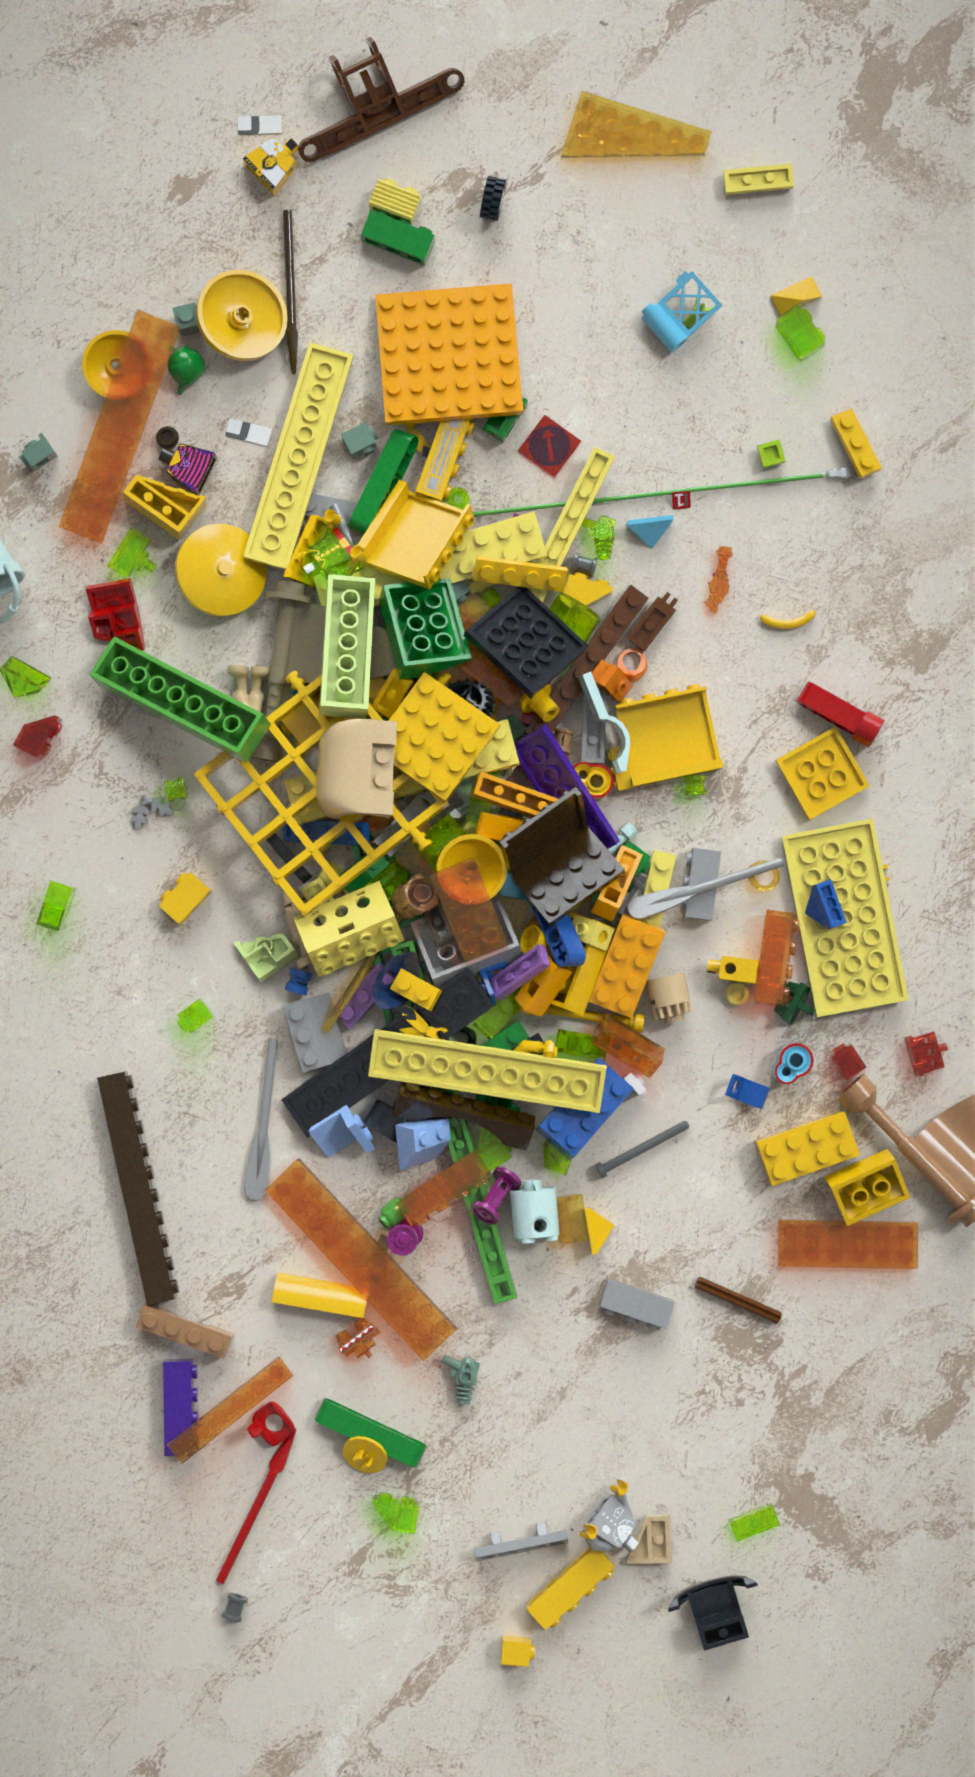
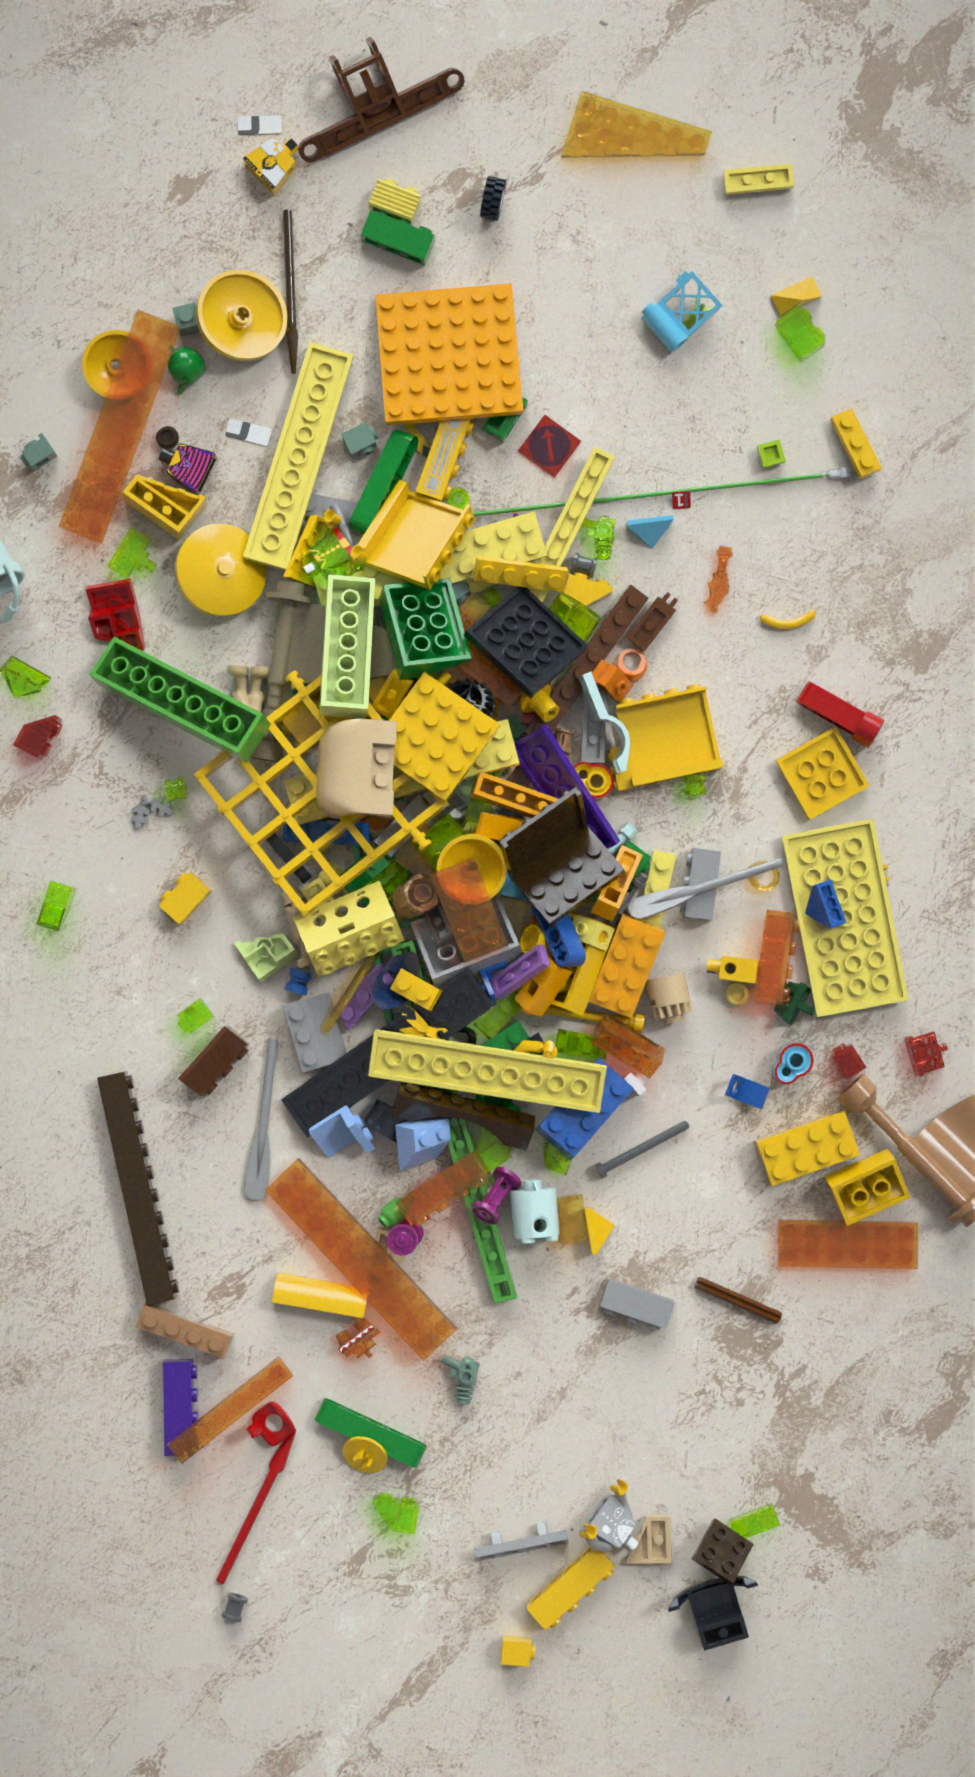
(214, 1061): none -> reddish brown slope
(722, 1551): none -> dark brown plate

